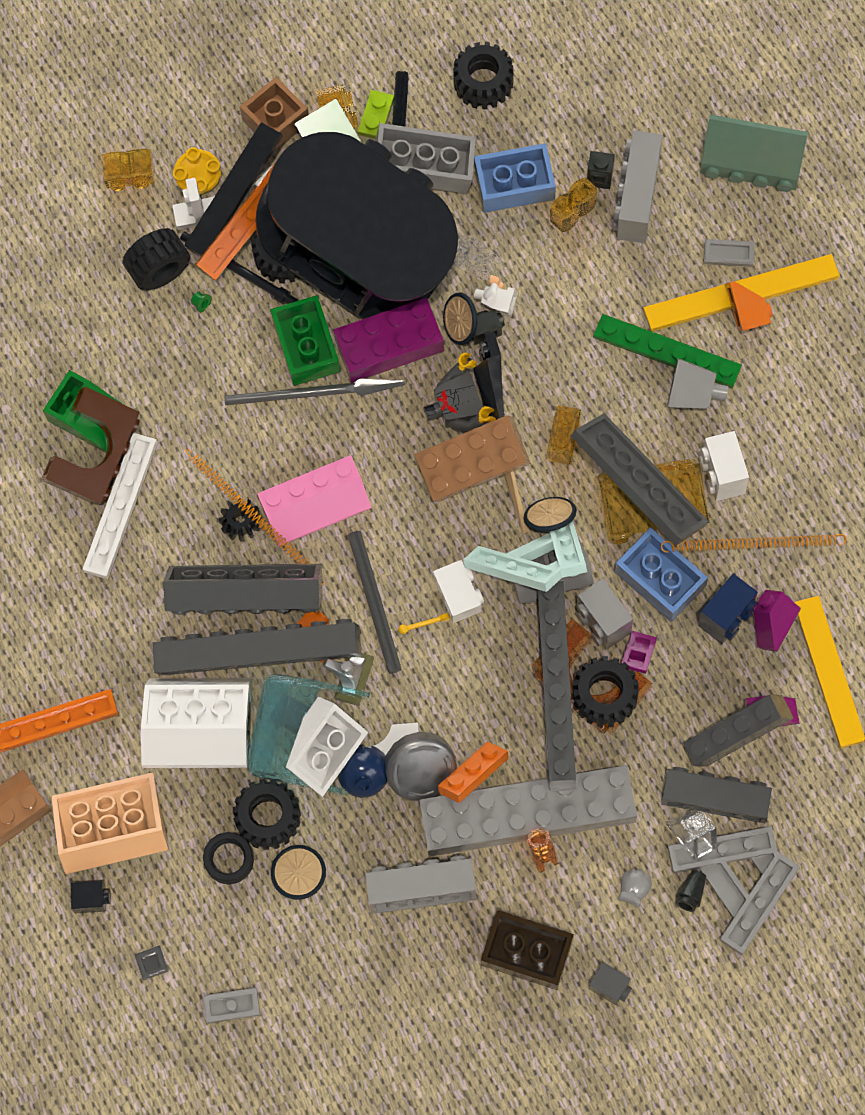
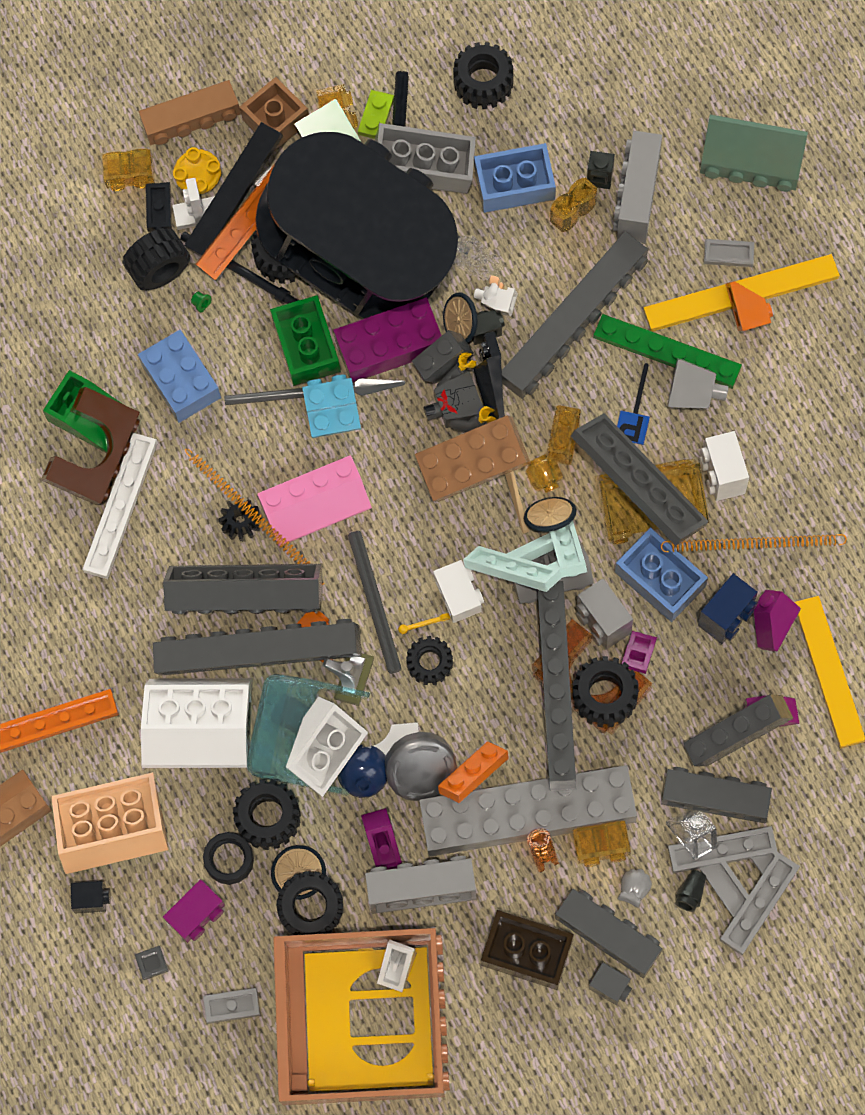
(158, 206): none -> black plate
(179, 376): none -> medium blue brick
(189, 113): none -> medium nougat brick
(194, 911): none -> magenta brick
(301, 883): none -> black tyre
(328, 994): none -> door
(331, 406): none -> medium azure plate
(381, 839): none -> magenta slope
(396, 965): none -> white slope
(422, 647): none -> black tyre
(441, 356): none -> dark grey brick
(544, 473): none -> clear yellow head
(574, 315): none -> dark grey brick
(601, 843): none -> clear yellow brick
(608, 932): none -> dark grey brick
(634, 424): none -> piece

